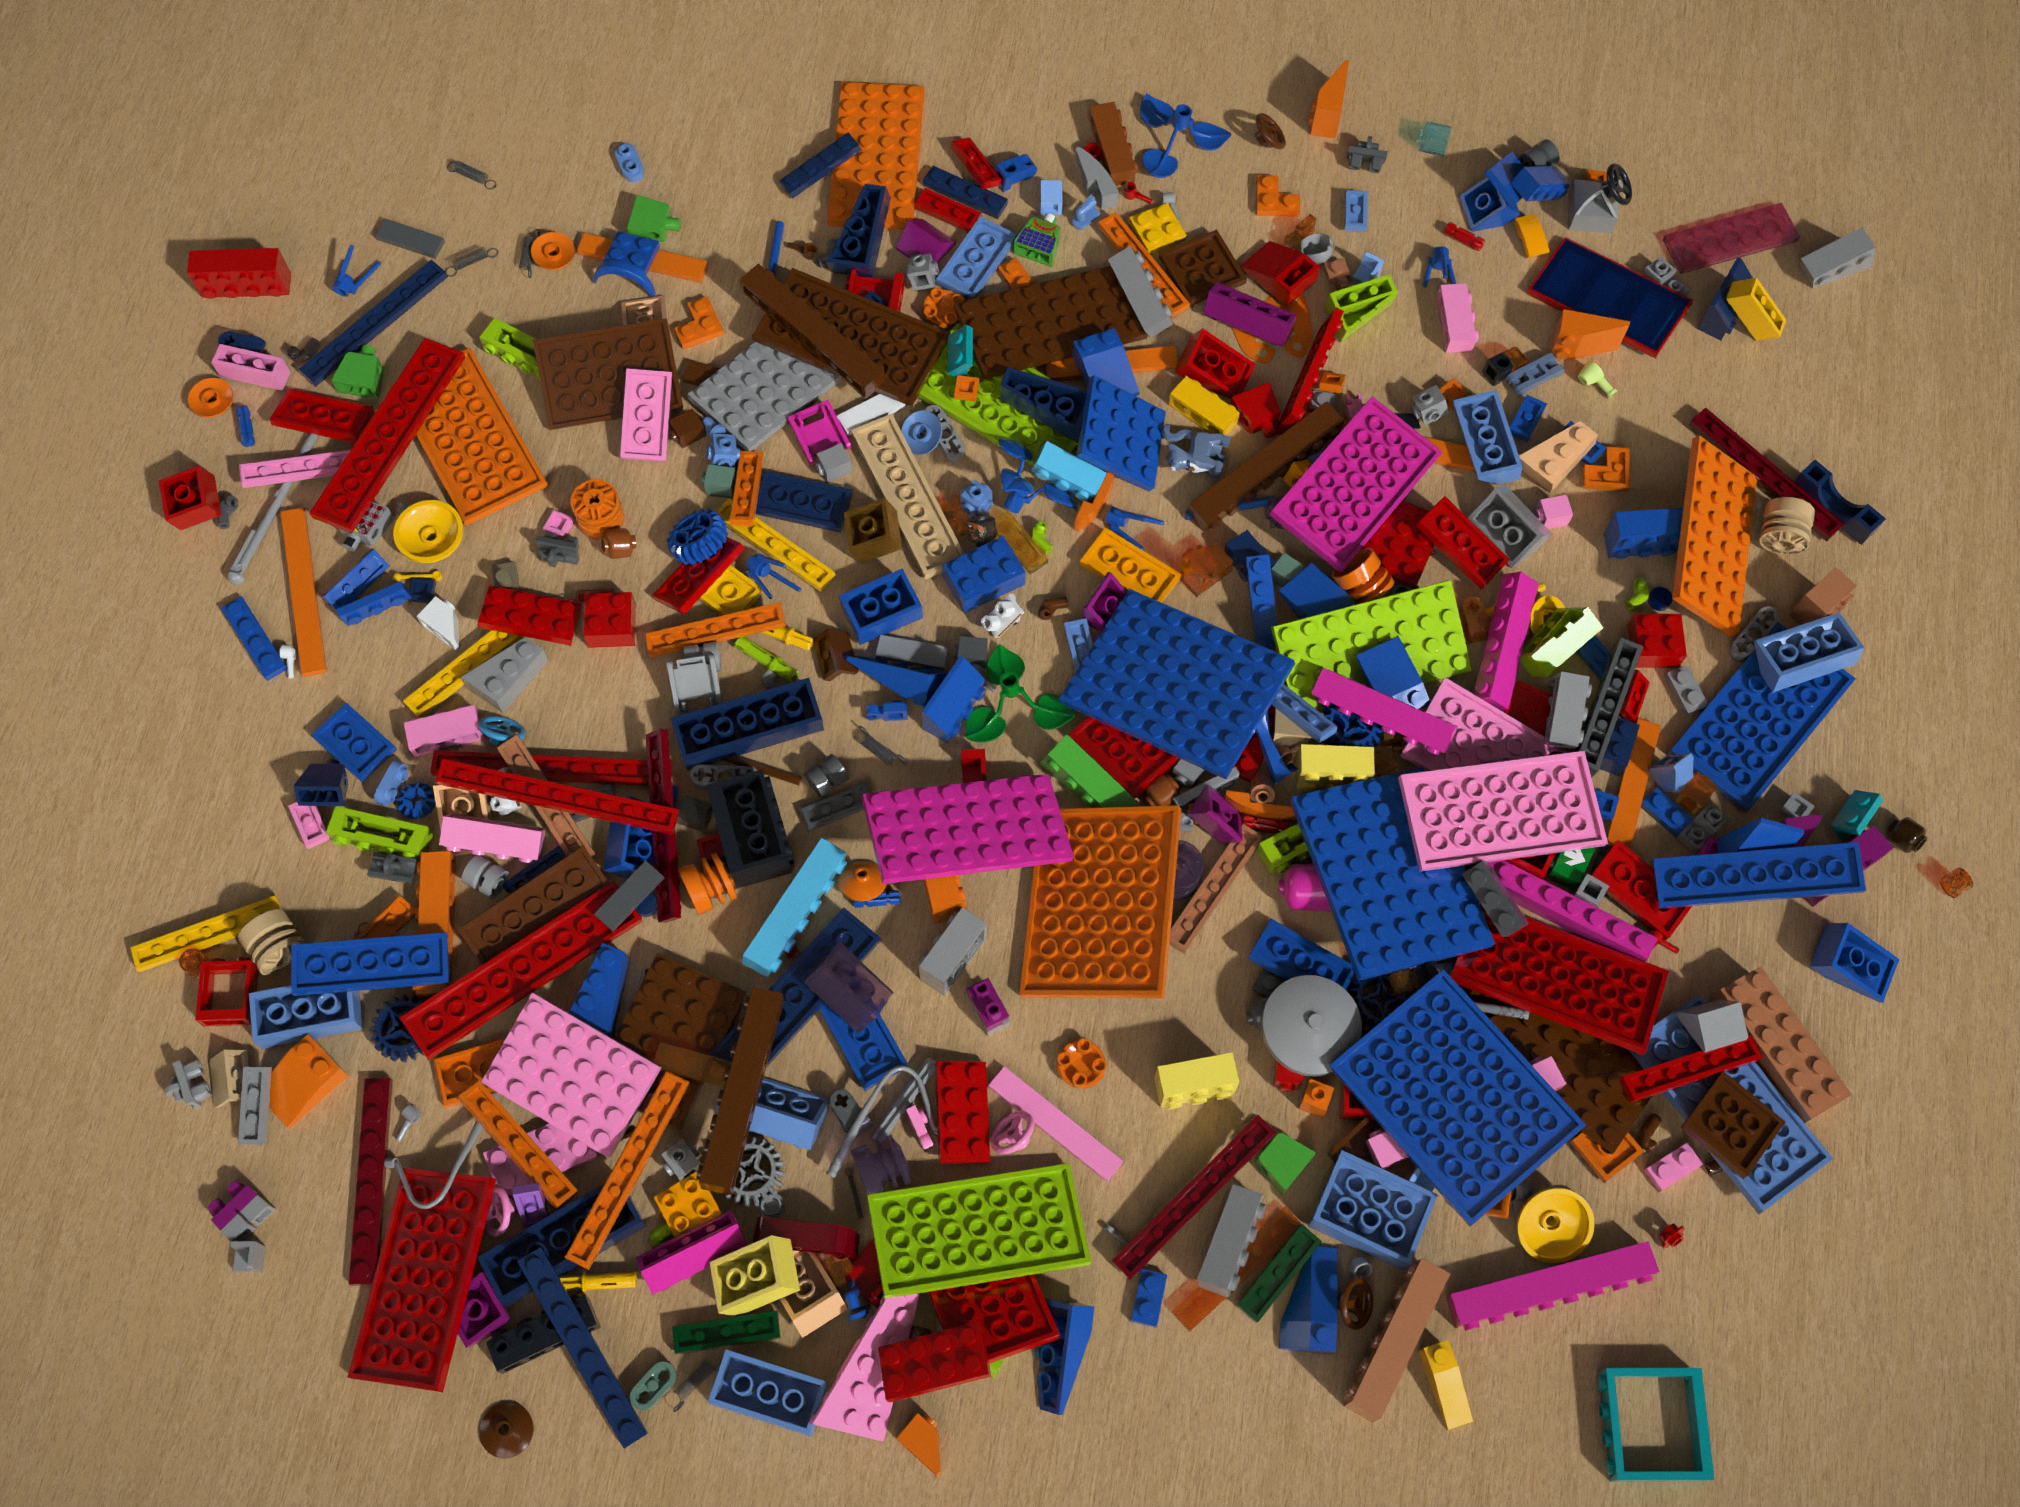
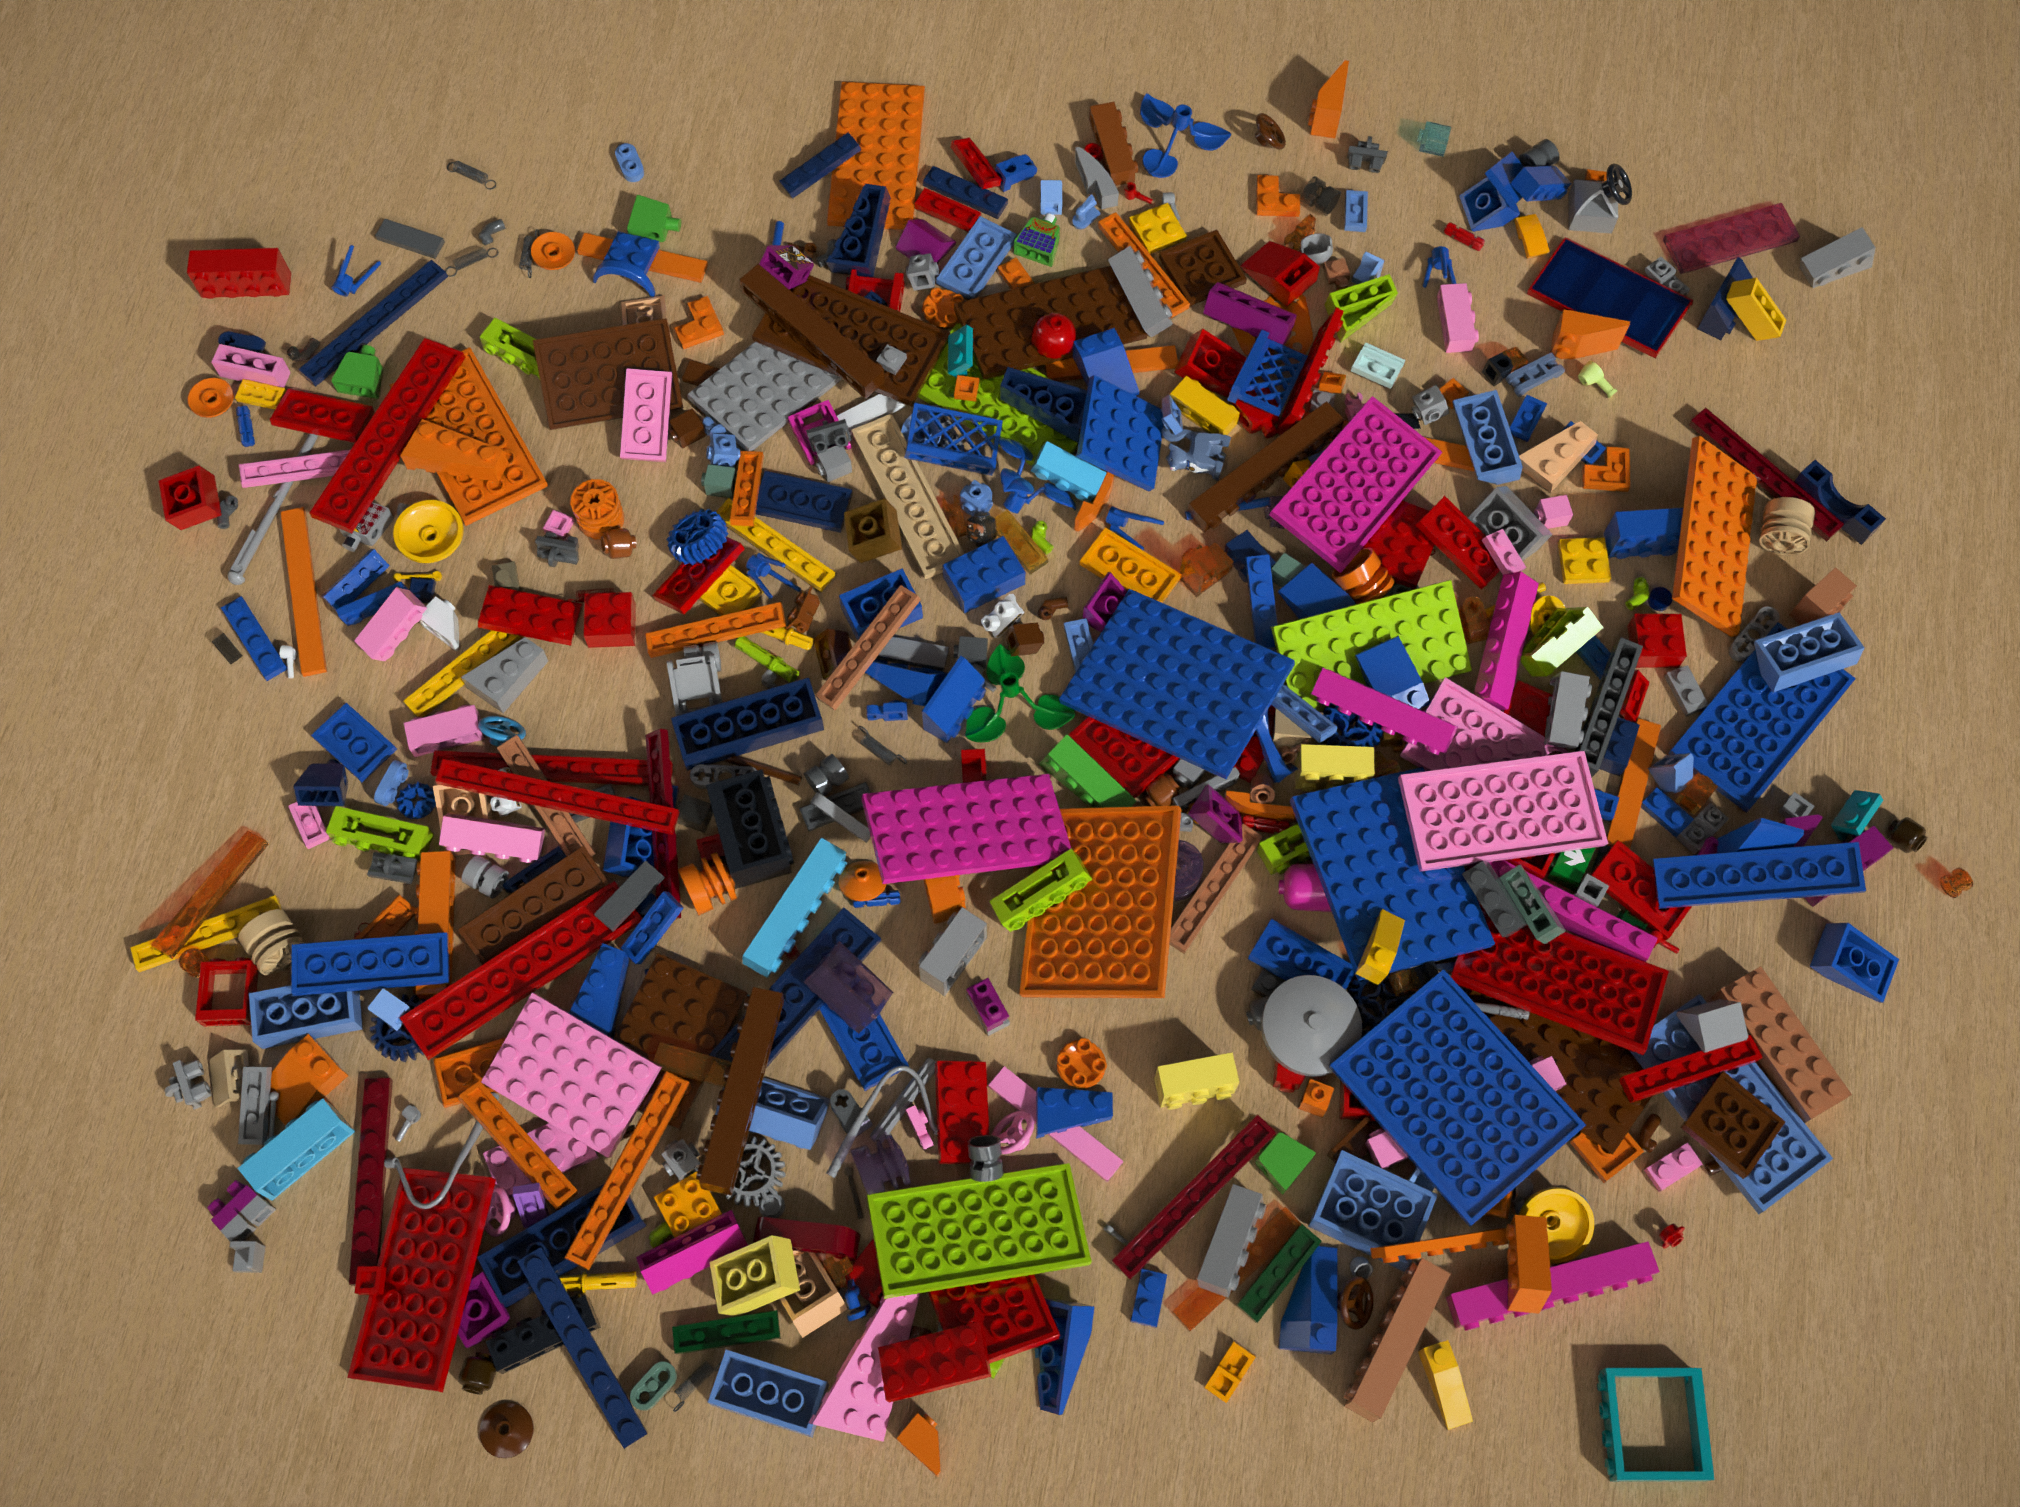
(209, 894): none -> clear orange tile
(227, 648): none -> clear smoke piece
(259, 394): none -> yellow plate
(273, 1096): none -> light grey hinge
(295, 1149): none -> medium azure brick
(370, 1280): none -> red plate
(389, 1009): none -> light blue panel
(390, 624): none -> bright pink brick
(452, 452): none -> orange wedge
(477, 1373): none -> dark brown head
(489, 229): none -> dark grey arm
(652, 927): none -> blue plate
(787, 264): none -> magenta torso
(798, 615): none -> dark orange hinge
(829, 435): none -> dark grey hips
(841, 817): none -> light grey beam
(867, 647): none -> nougat plate
(891, 359): none -> light grey plate
(947, 456): none -> blue fence
(985, 1157): none -> dark grey wheel
(1024, 639): none -> reddish brown brick
(1041, 890): none -> lime brick
(1053, 335): none -> red cylinder
(1070, 1108): none -> blue wing
(1171, 415): none -> medium blue plate
(1230, 1371): none -> light orange slope
(1250, 371): none -> blue fence
(1321, 196): none -> clear smoke wheel
(1378, 365): none -> light aqua plate
(1381, 947): none -> yellow slope
(1435, 1246): none -> orange plate
(1503, 552): none -> bright pink plate
(1528, 1264): none -> orange wedge
(1532, 905): none -> sand green slope
(1584, 560): none -> yellow plate
(1625, 916): none -> dark green pin

